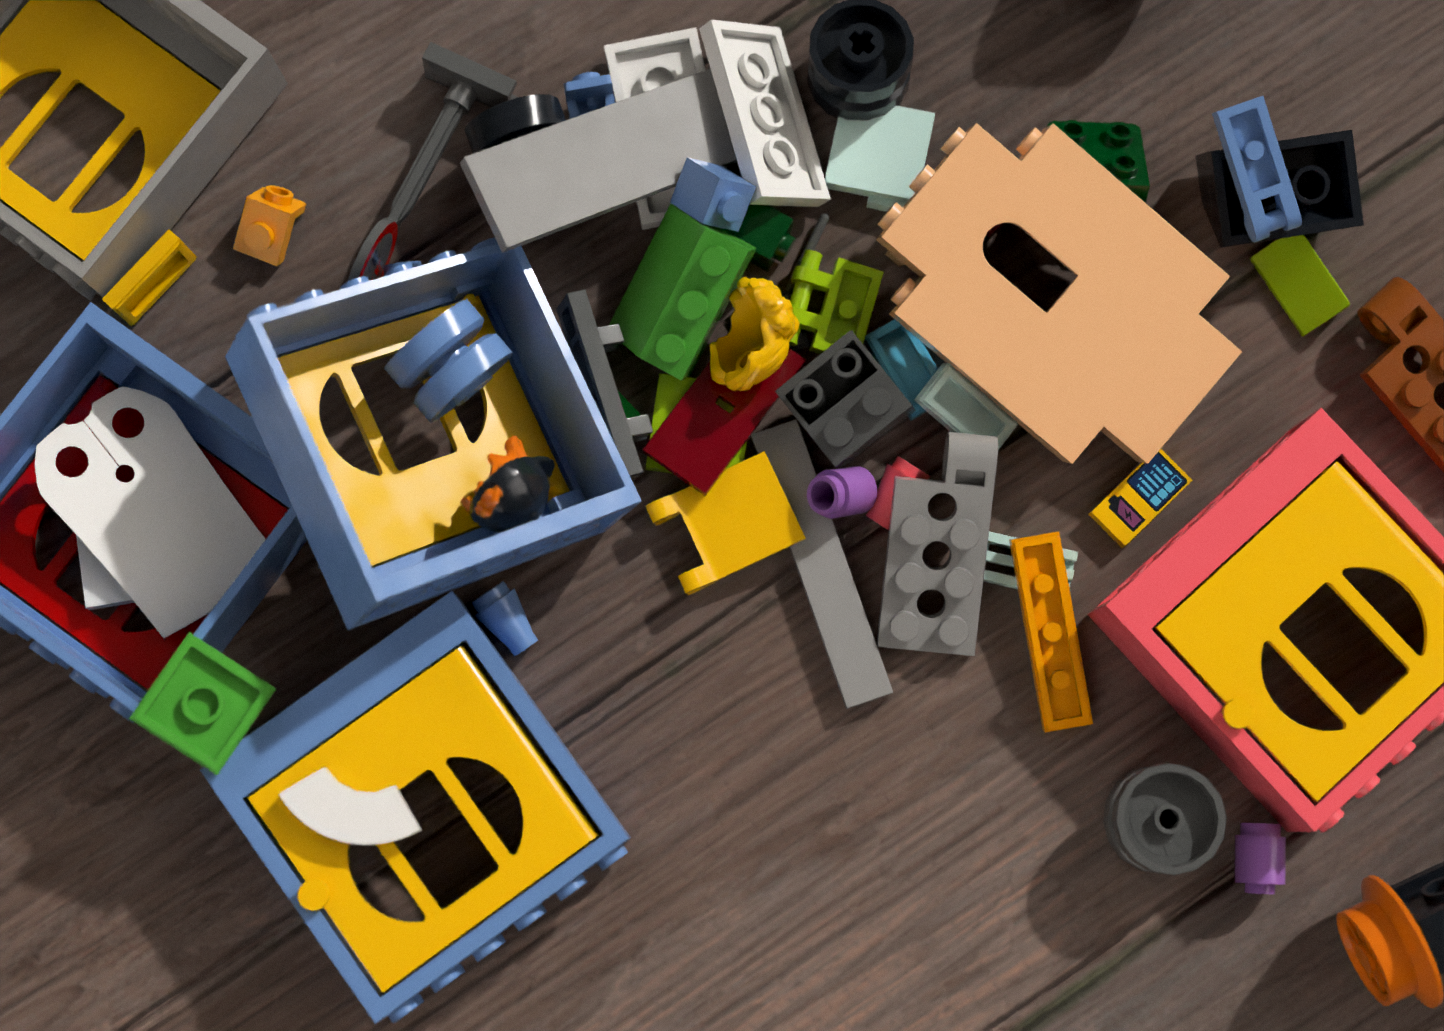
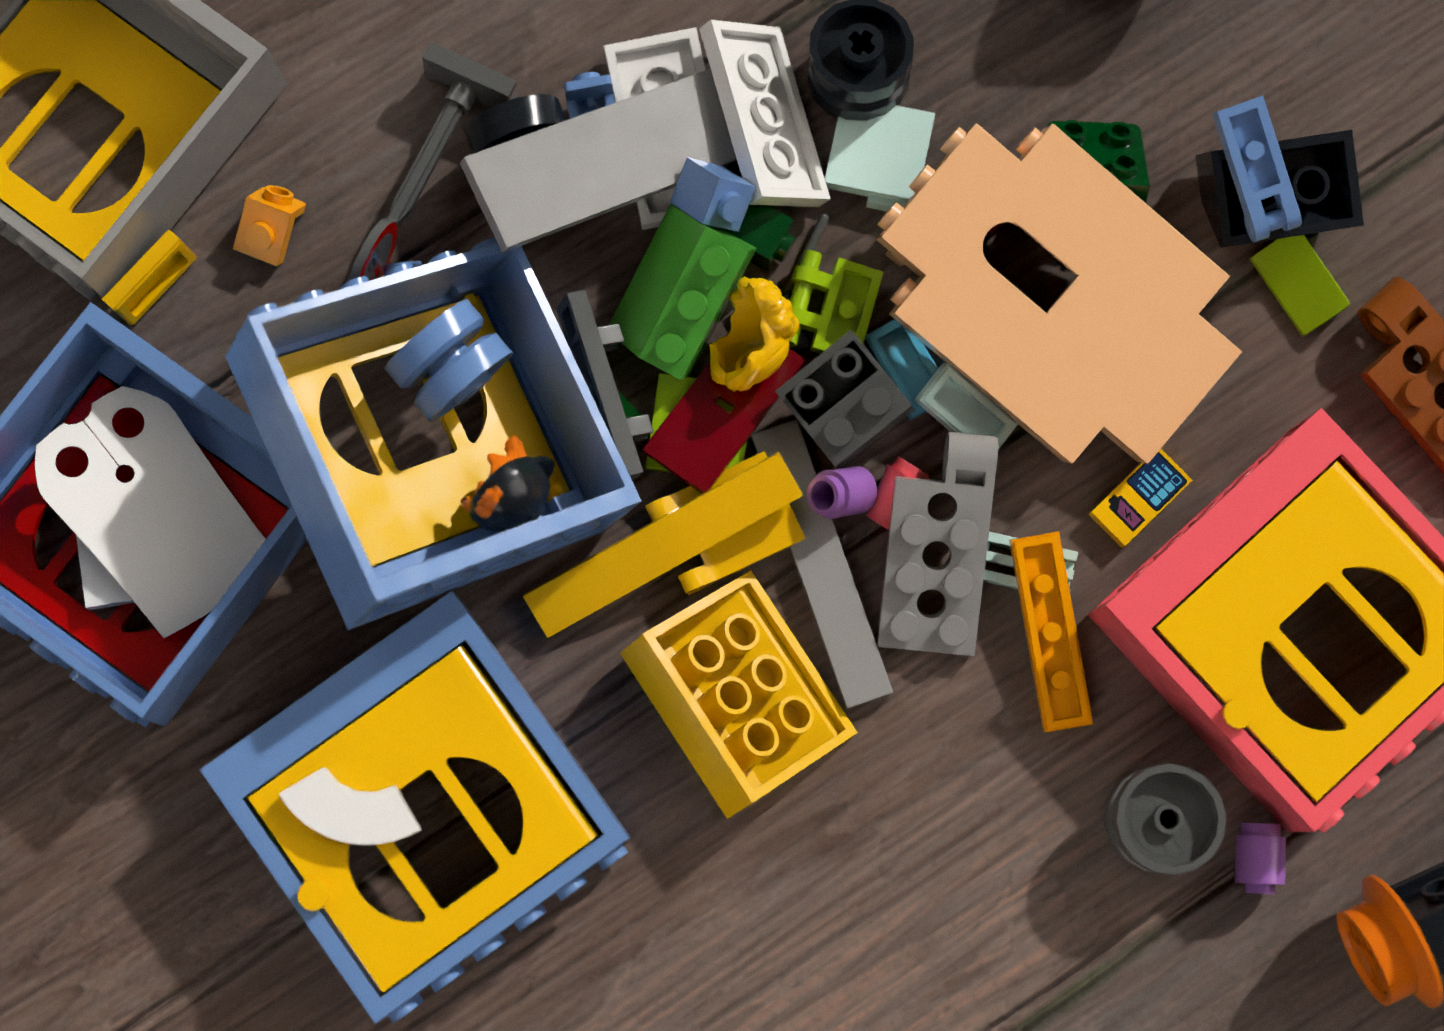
(203, 703): bright green tile -> none
(505, 618): medium blue cone -> none
(663, 544): none -> yellow tile
(738, 693): none -> yellow slope

